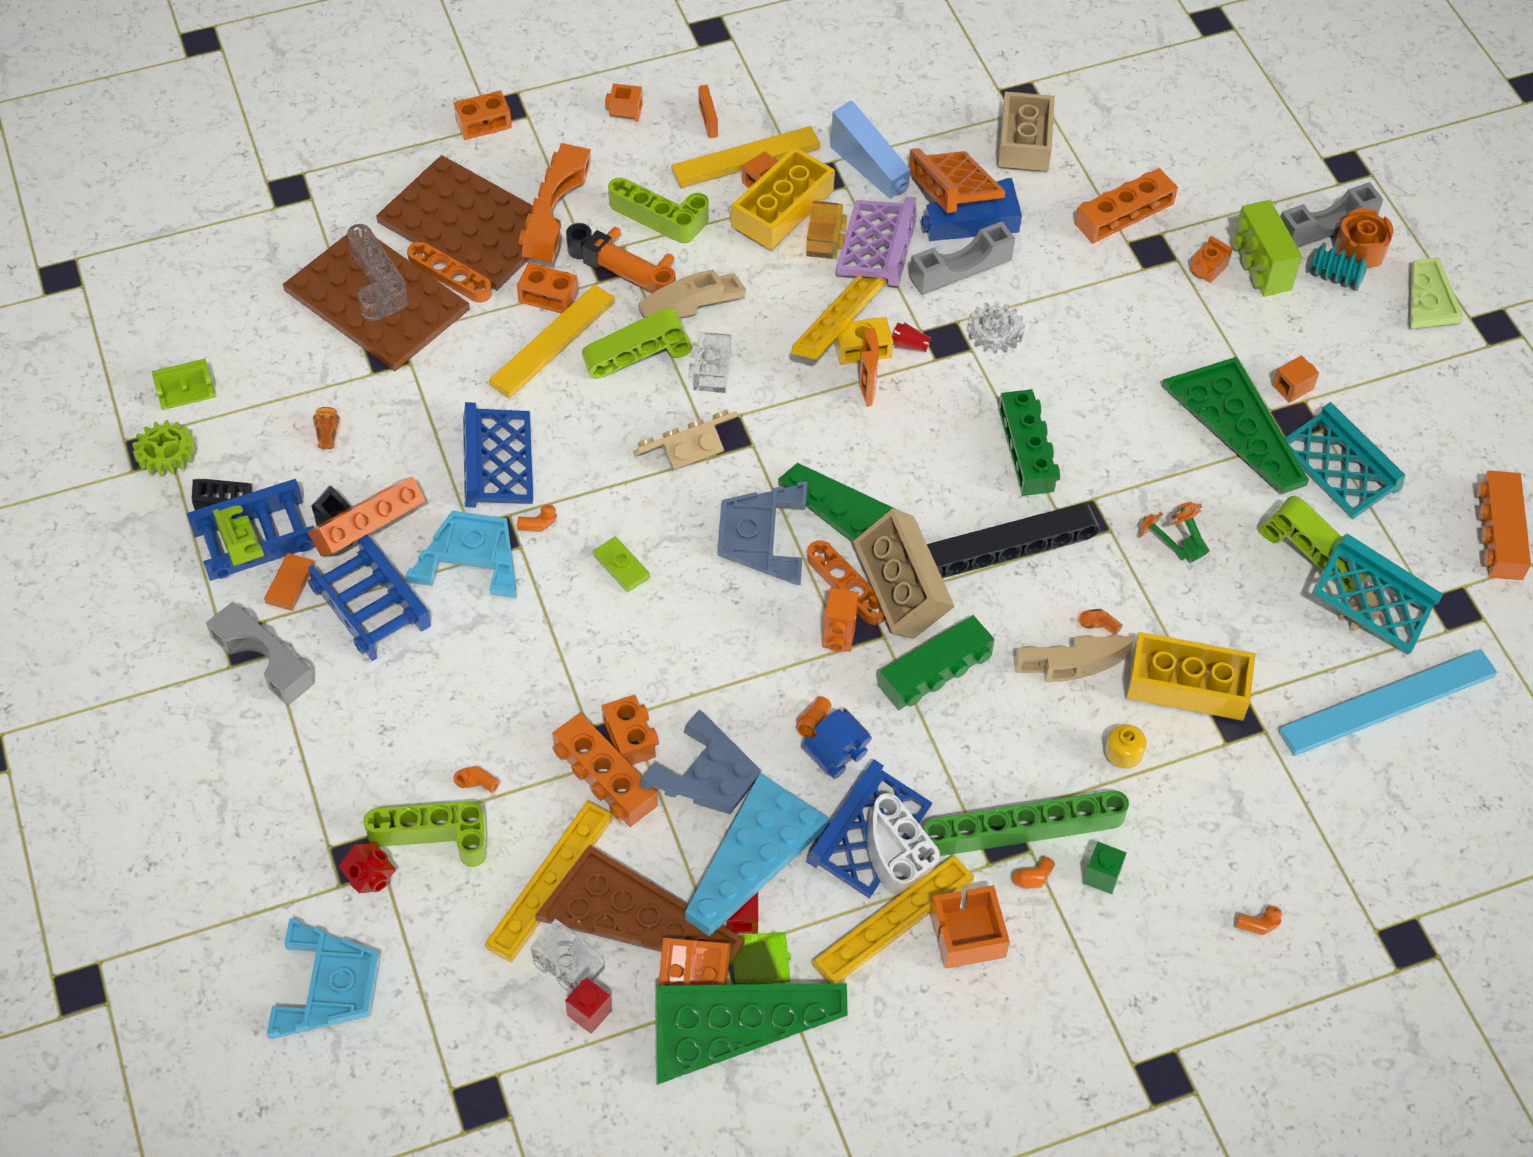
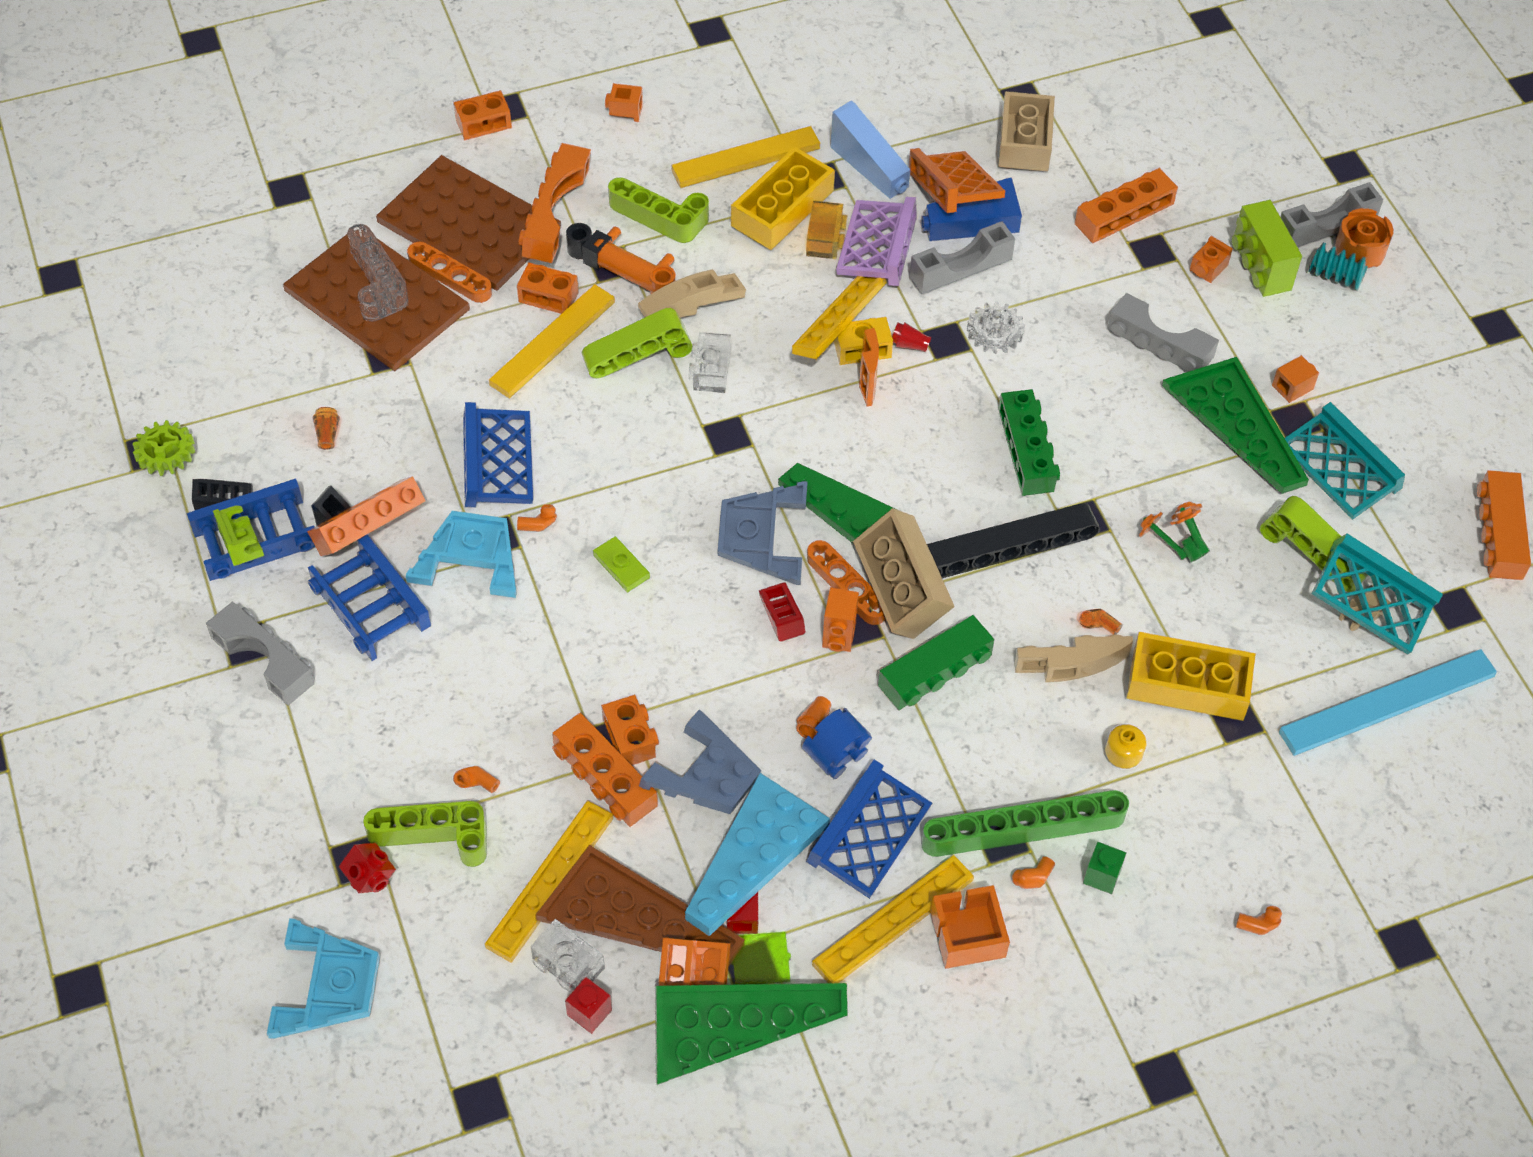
(183, 384): lime hinge -> none
(289, 581): orange tile -> none
(691, 444): tan bracket -> none
(708, 111): orange tile -> none
(756, 168): orange brick -> none
(788, 626): none -> red slope
(894, 854): white beam -> none
(1187, 349): none -> light grey arch
(1432, 295): yellowish green wing -> none

